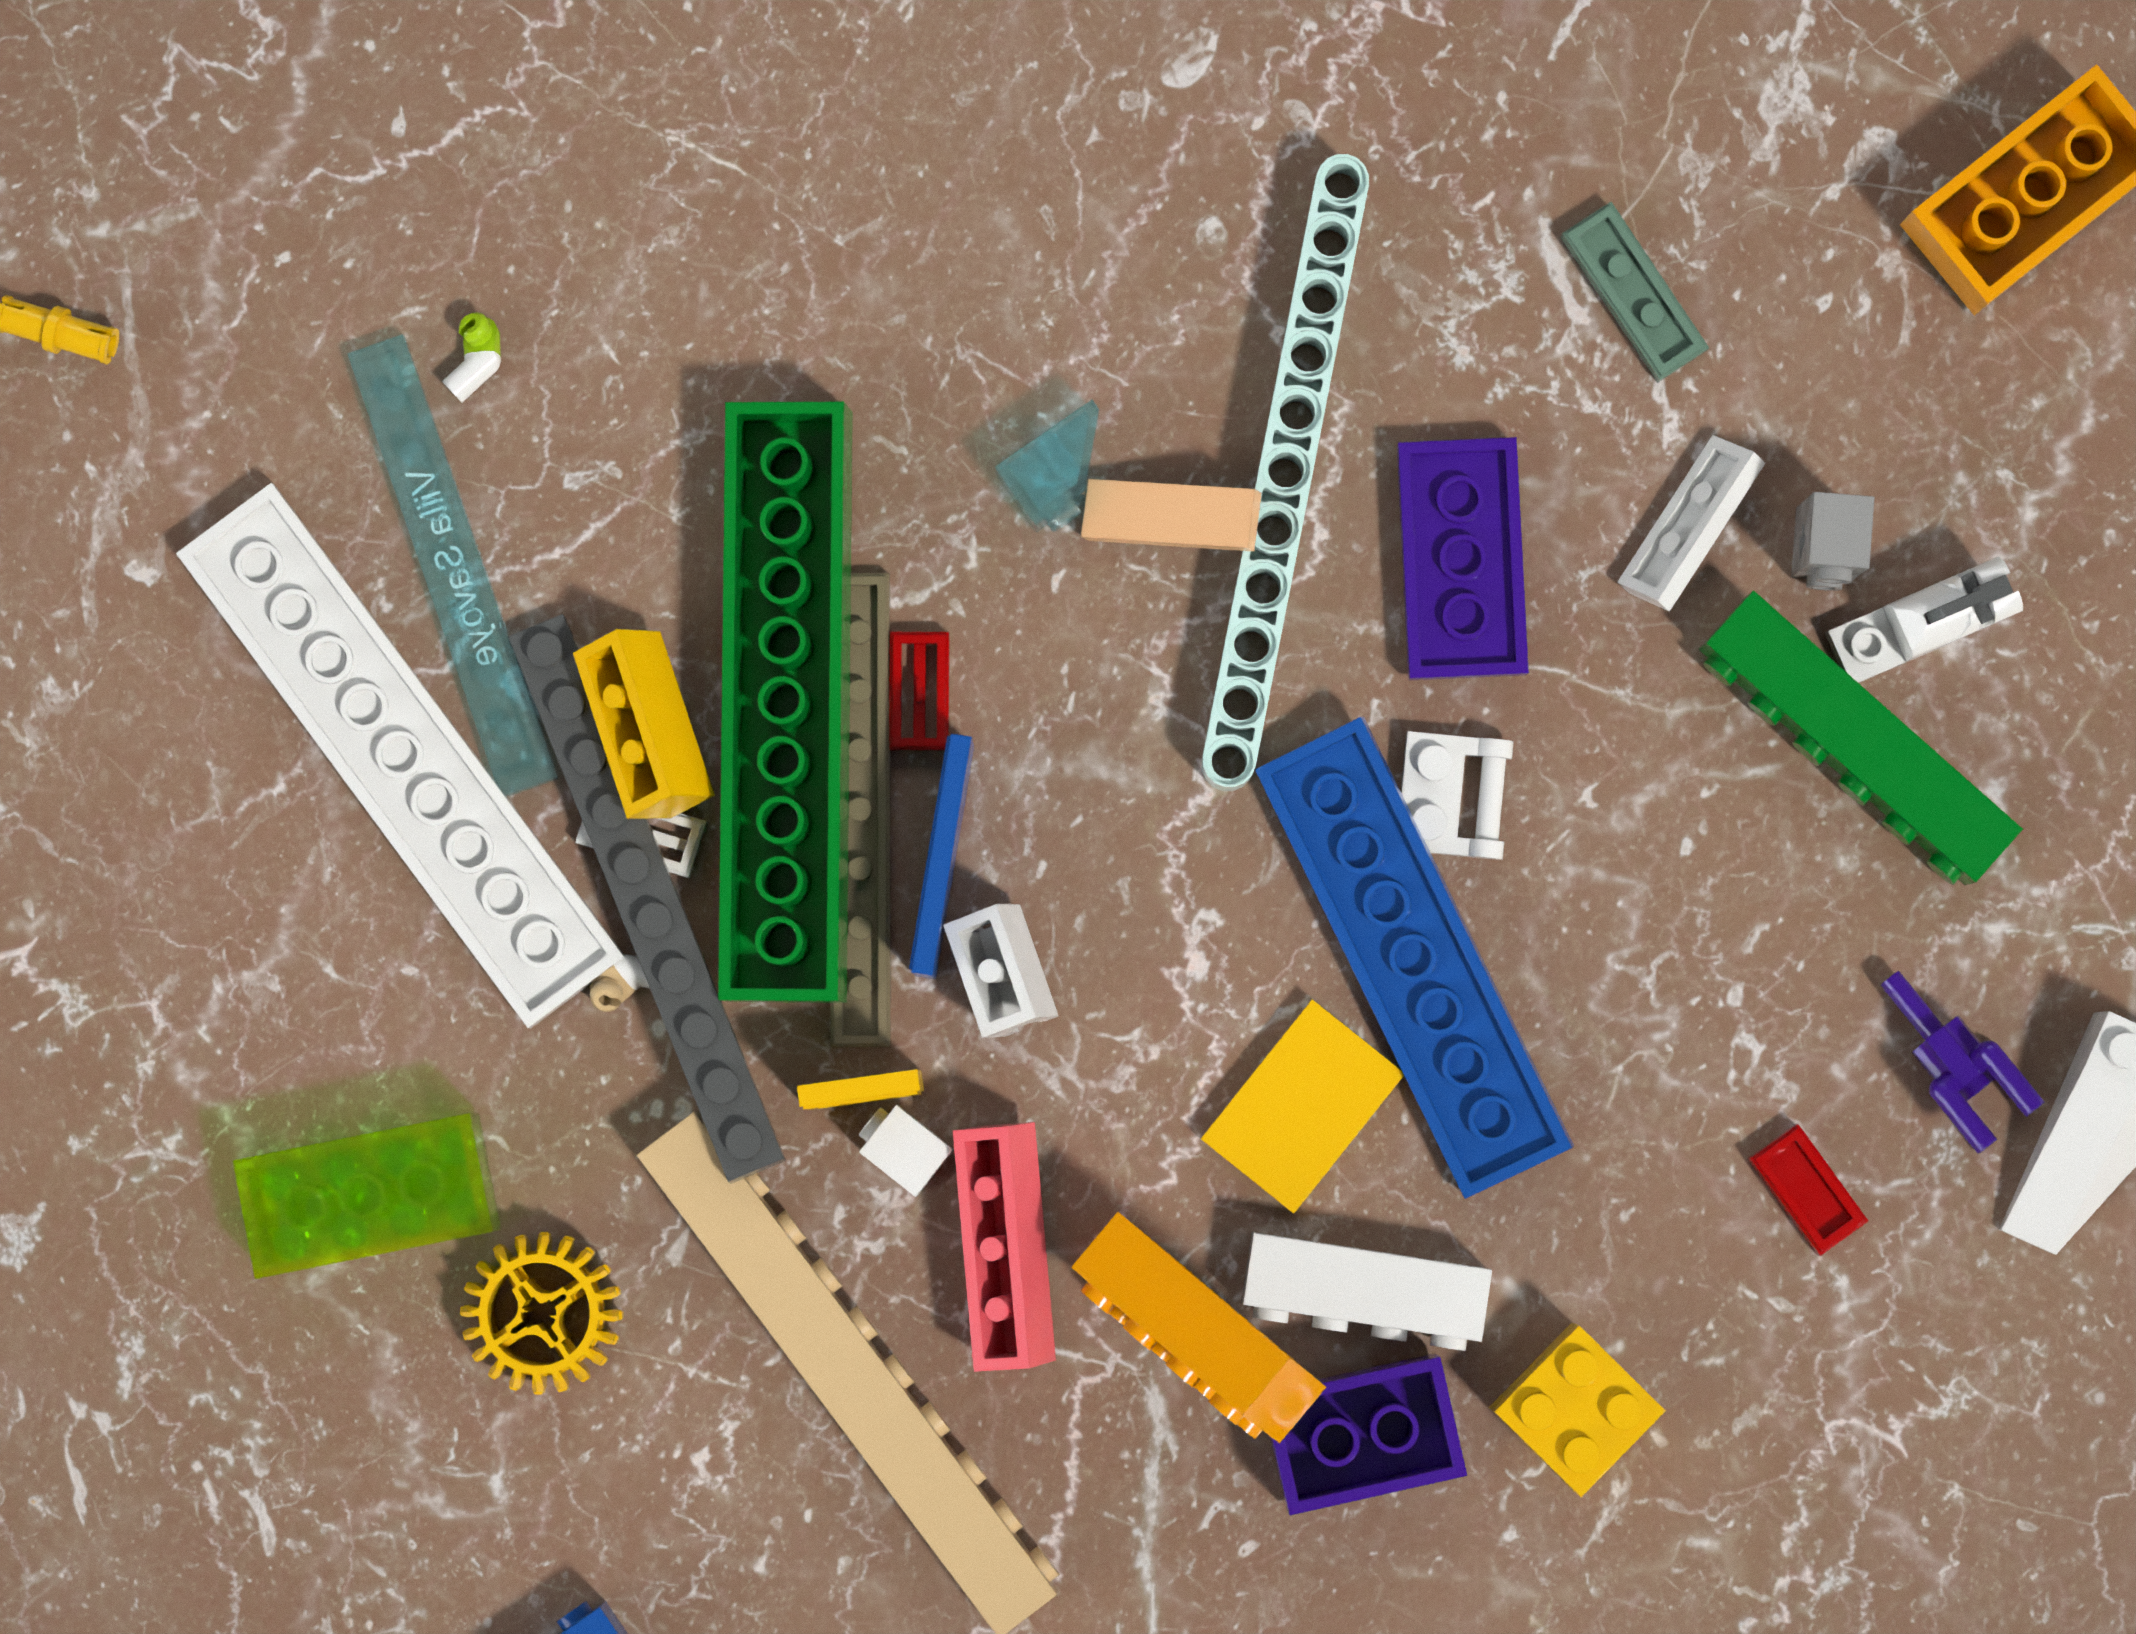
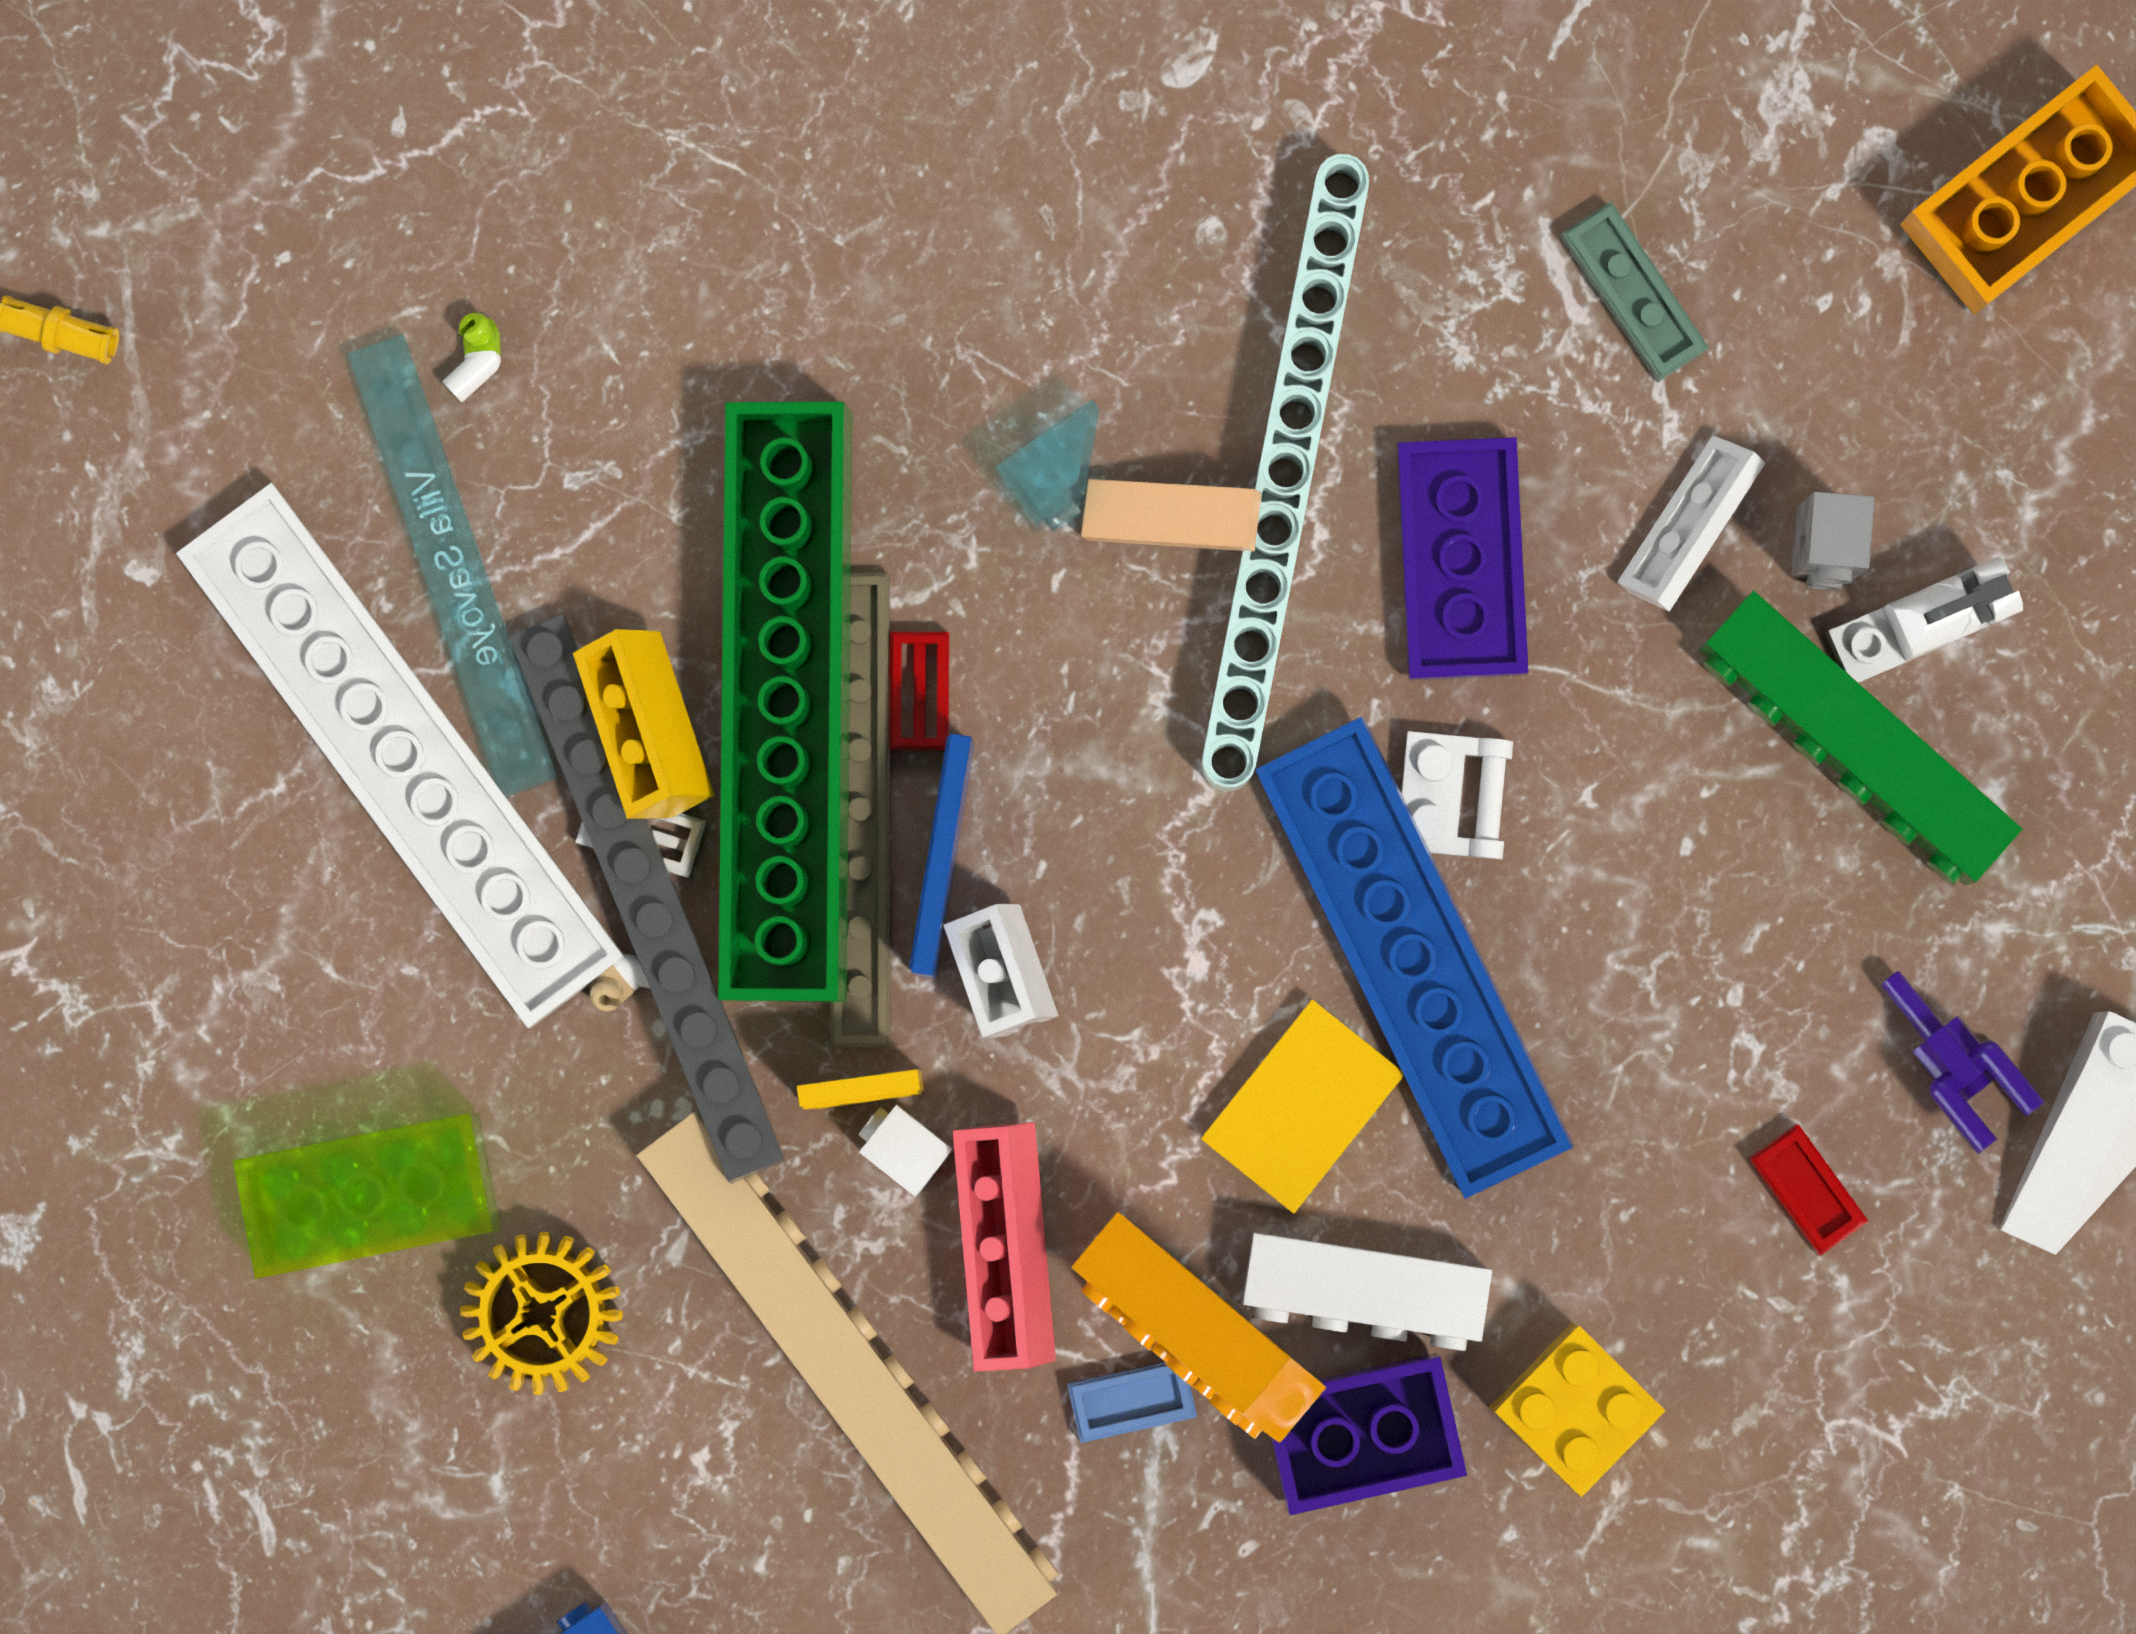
(1130, 1401): none -> medium blue tile

